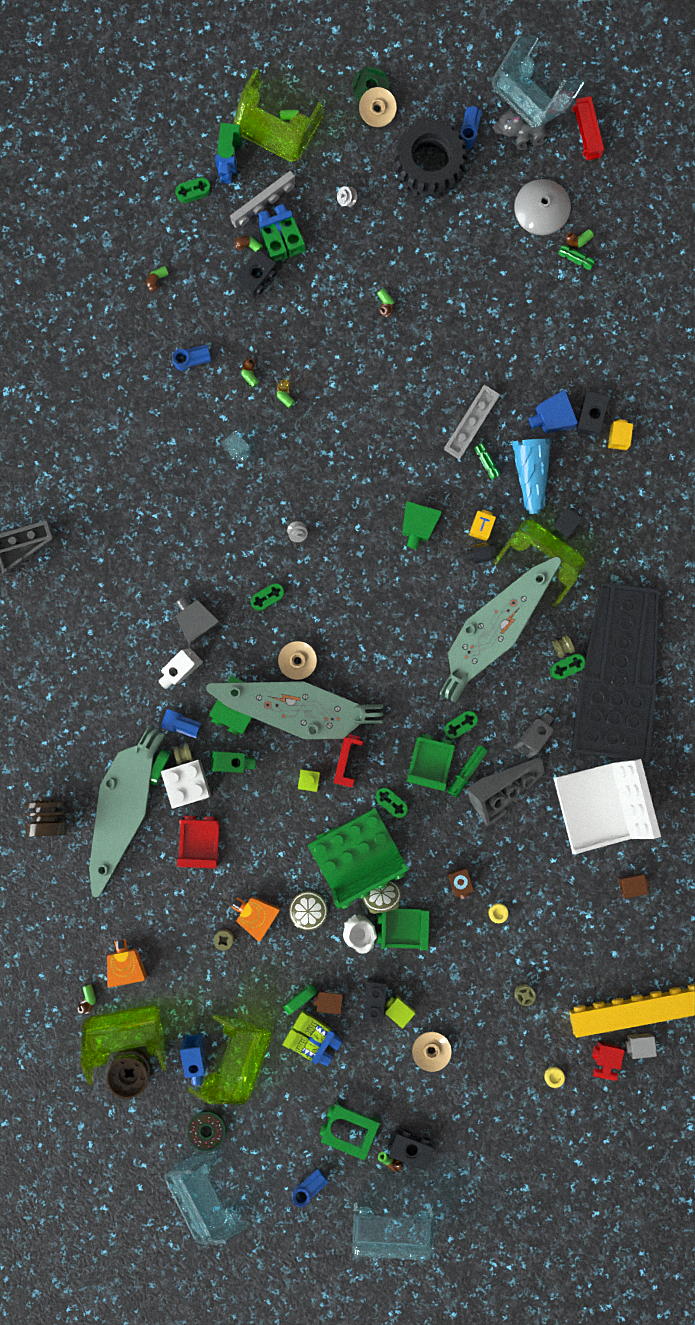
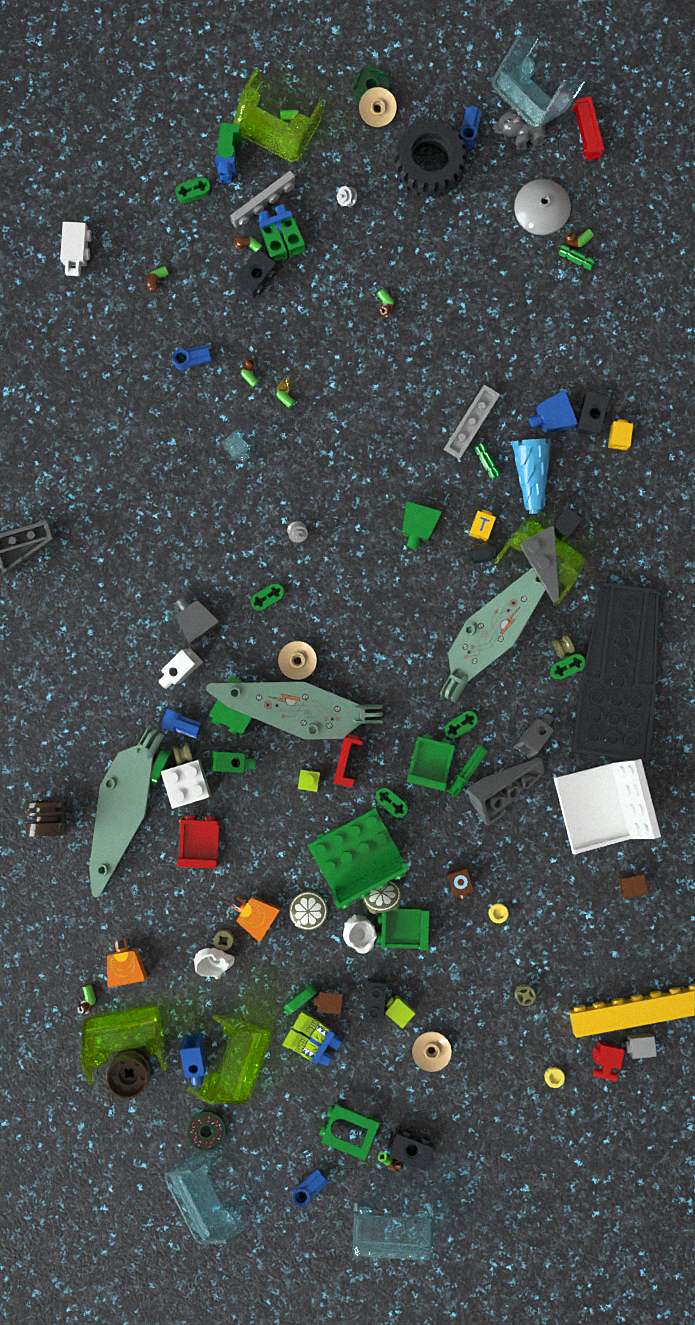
(75, 247): none -> white brick
(212, 962): none -> white hair
(542, 556): none -> dark grey wing

